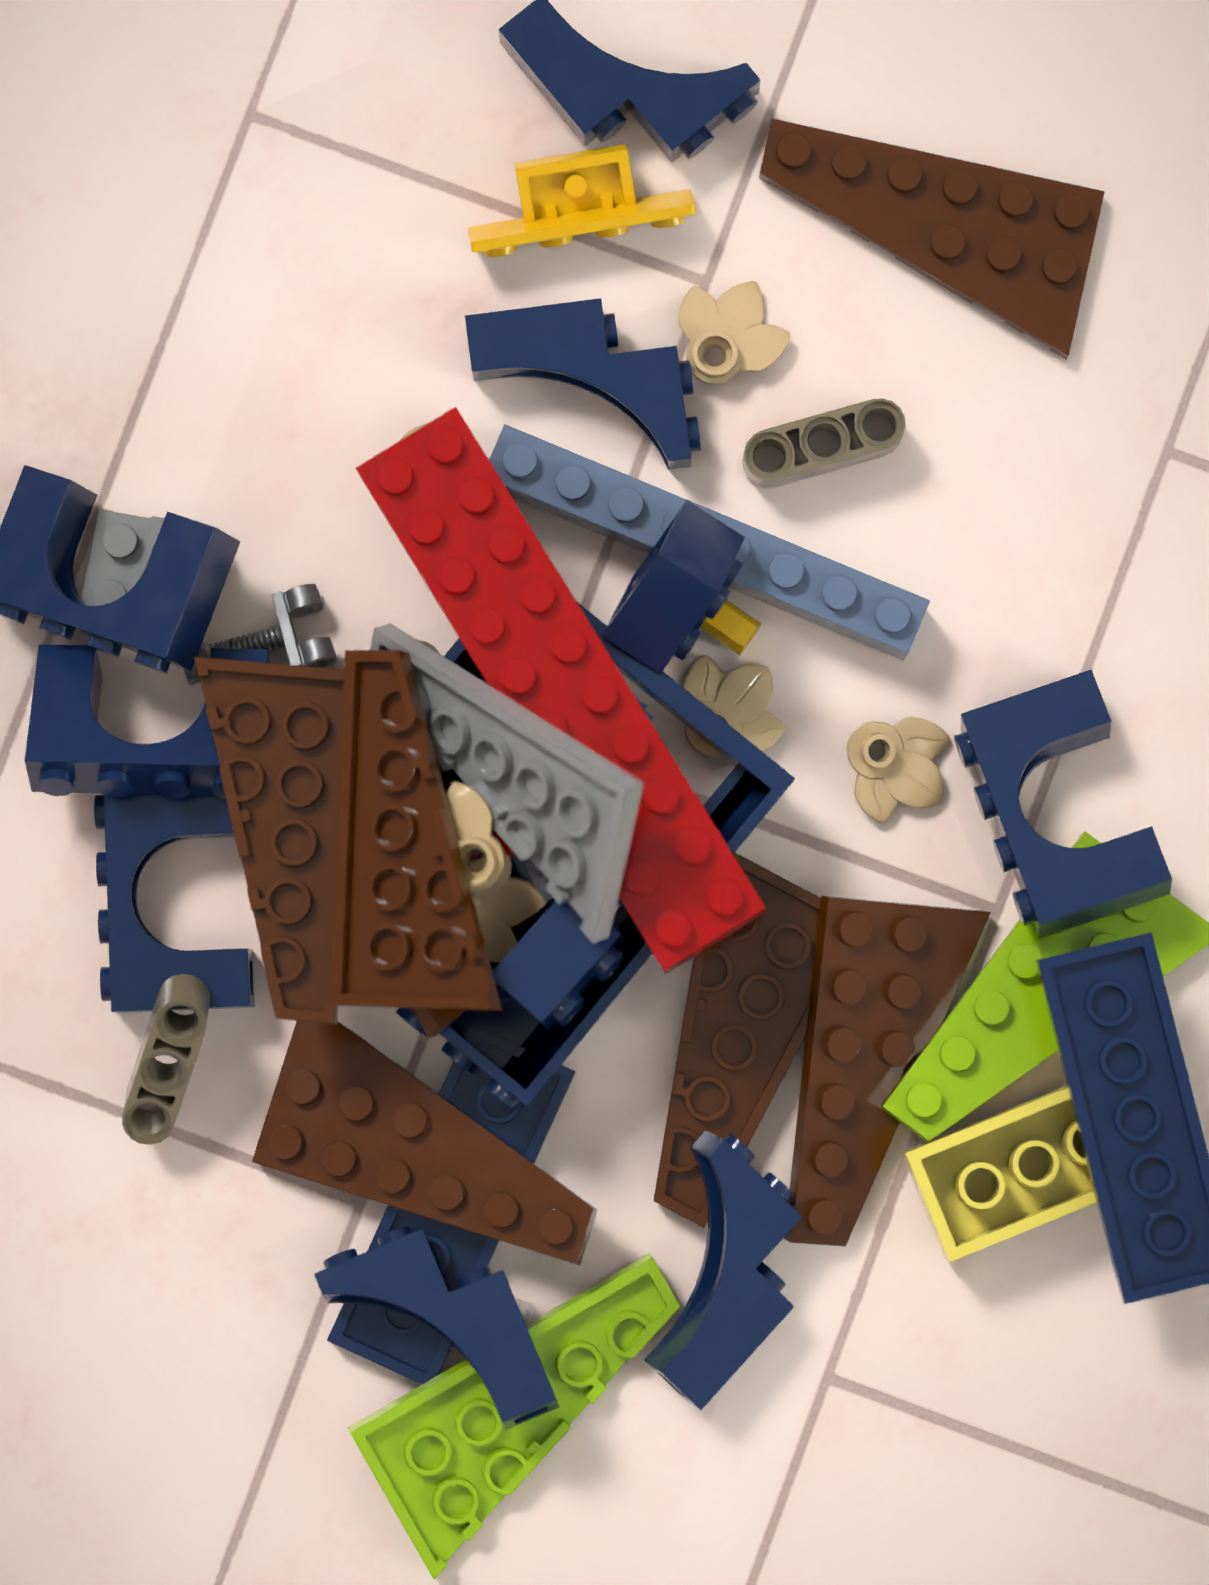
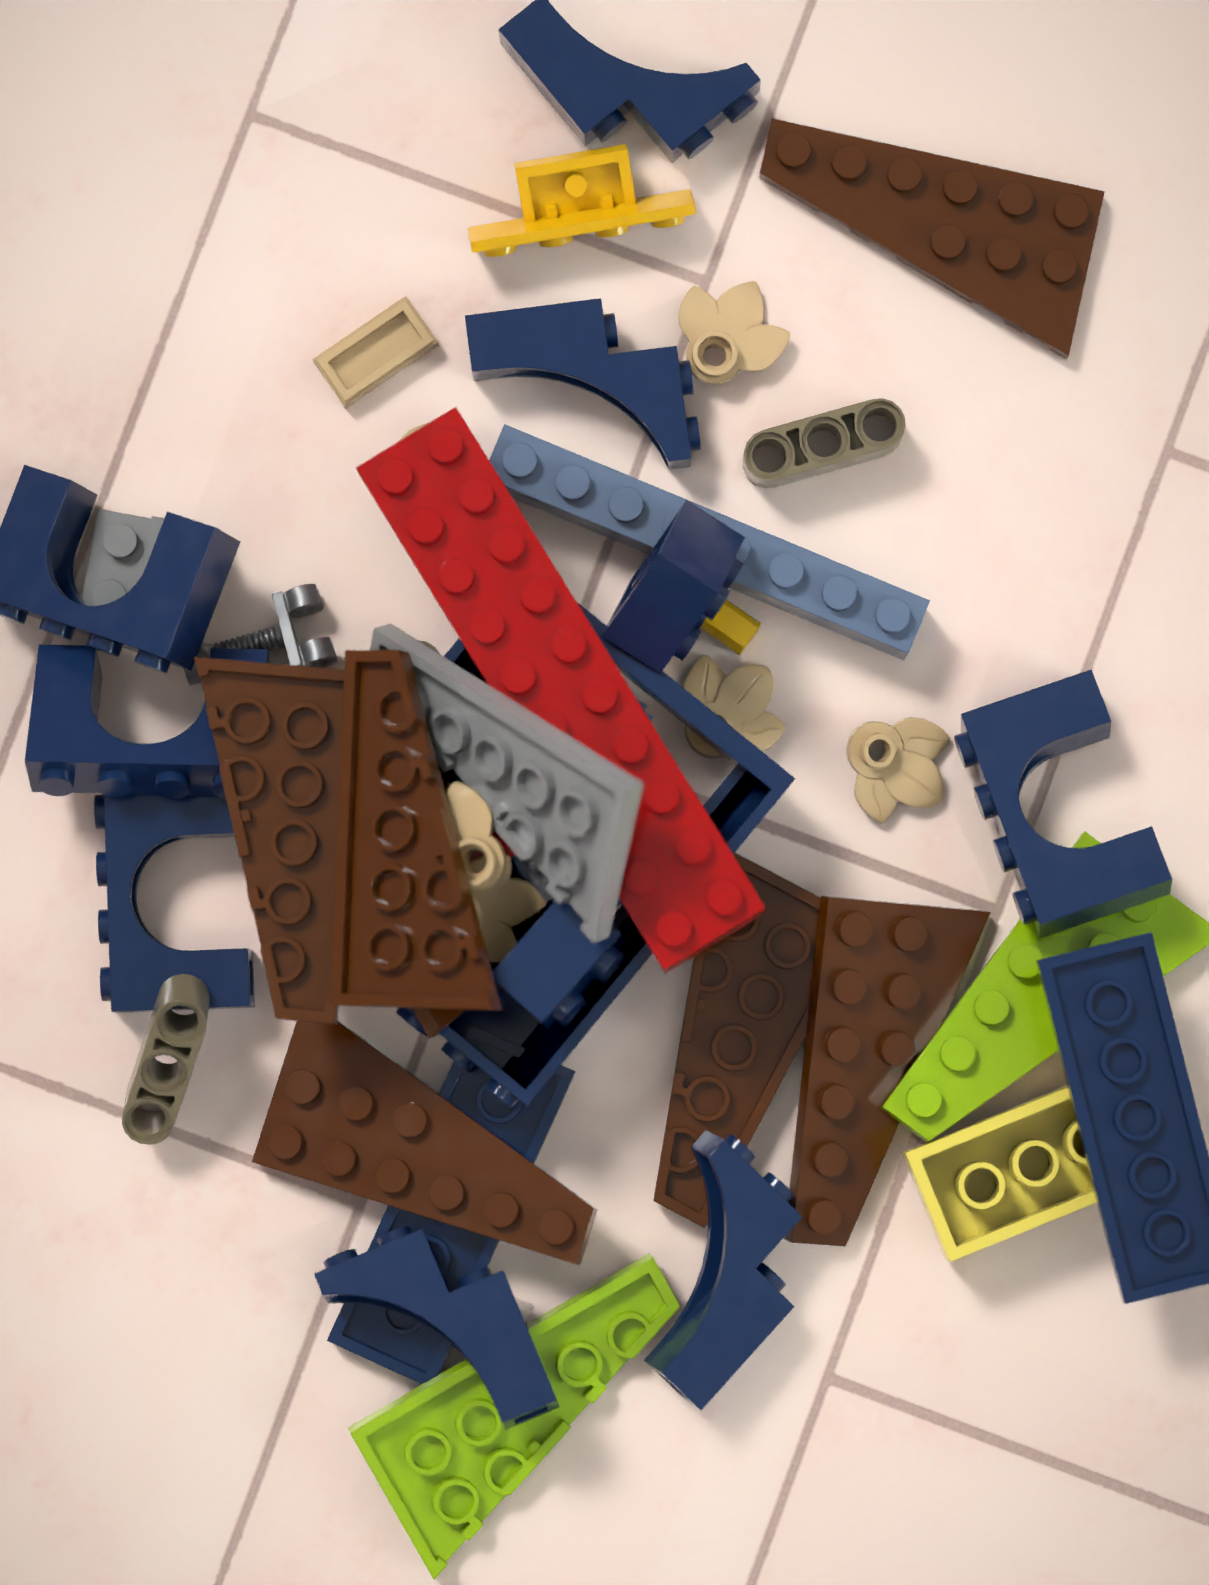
(375, 352): none -> tan tile

